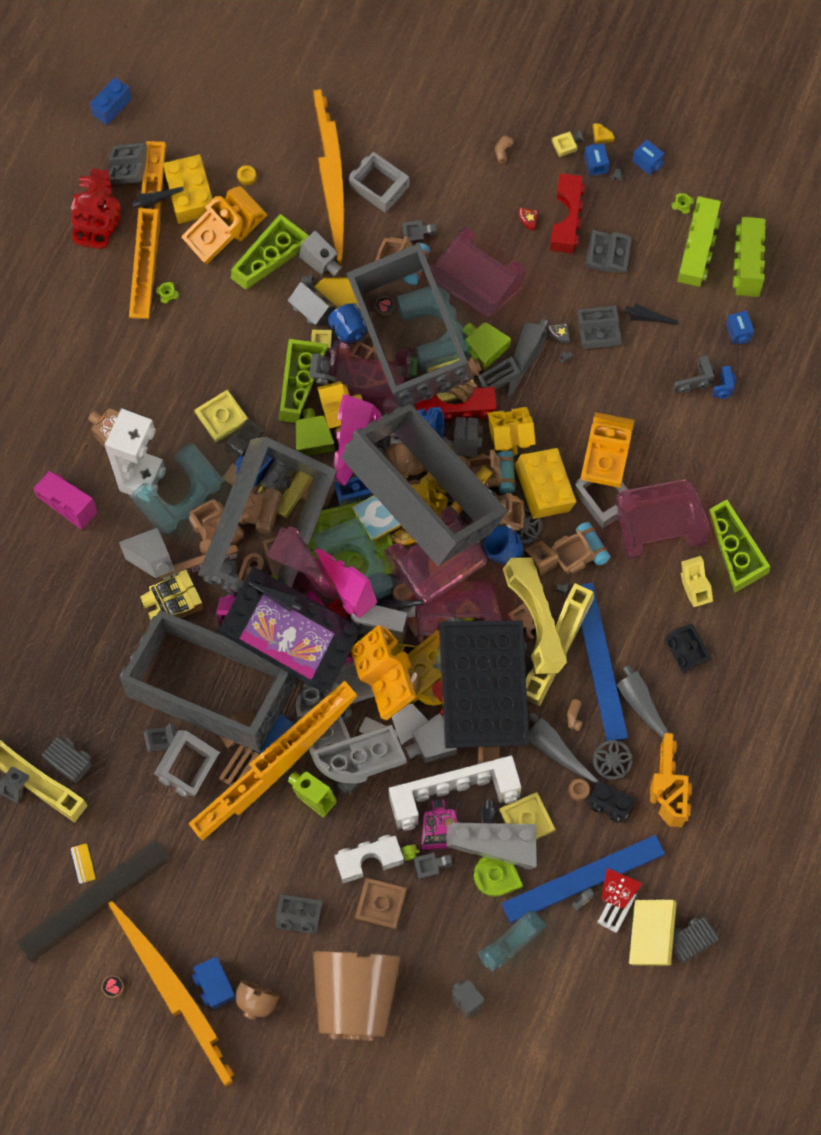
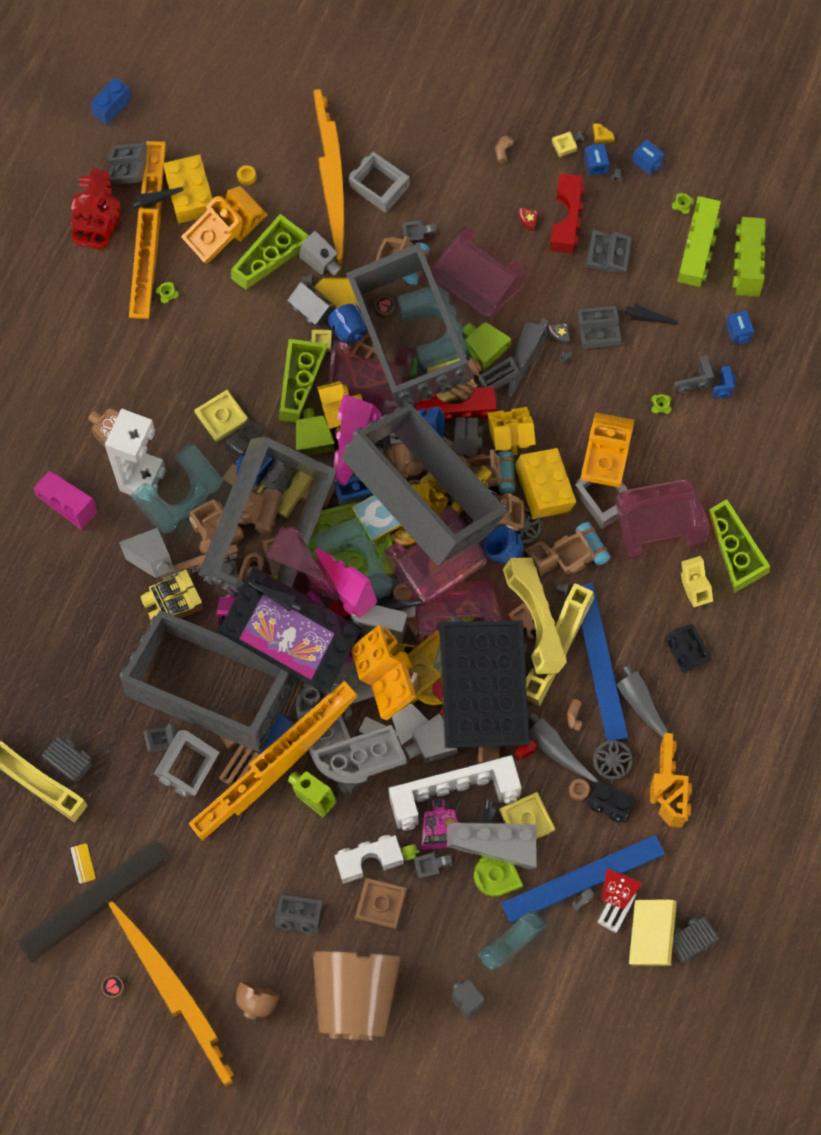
(12, 784): dark grey bracket -> none
(214, 983): blue brick -> none
(320, 369): dark grey bracket -> none
(525, 751): none -> red tile
(657, 399): none -> lime plate

